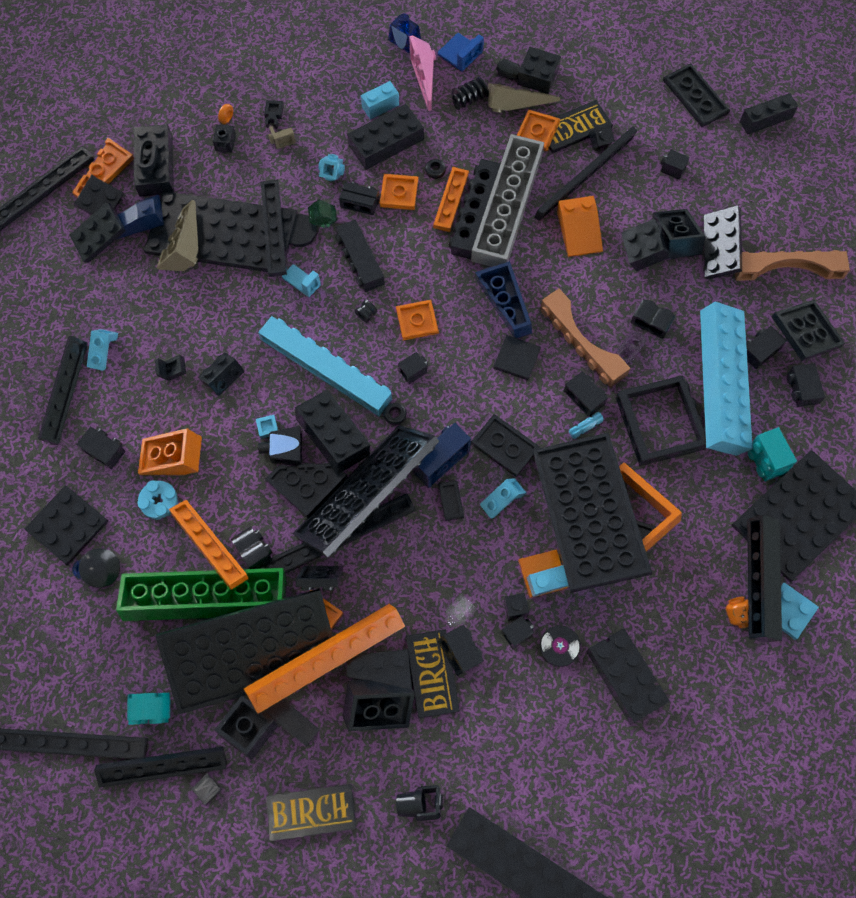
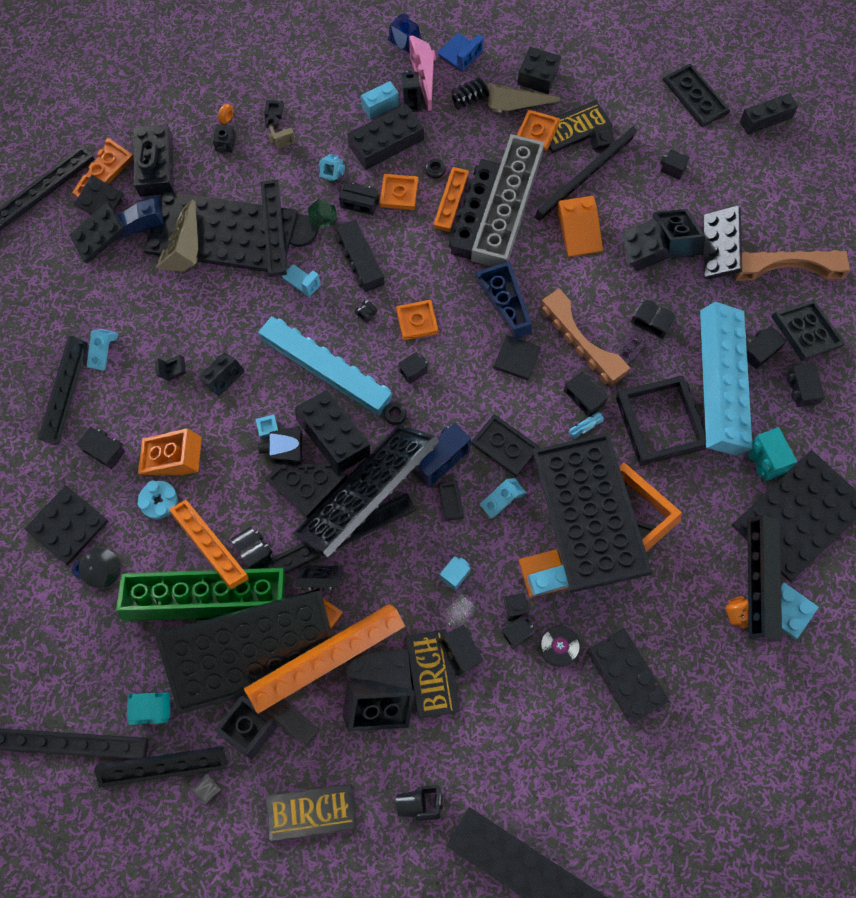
(411, 84): none -> black torso
(455, 572): none -> medium azure brick
(508, 69): black brick -> none

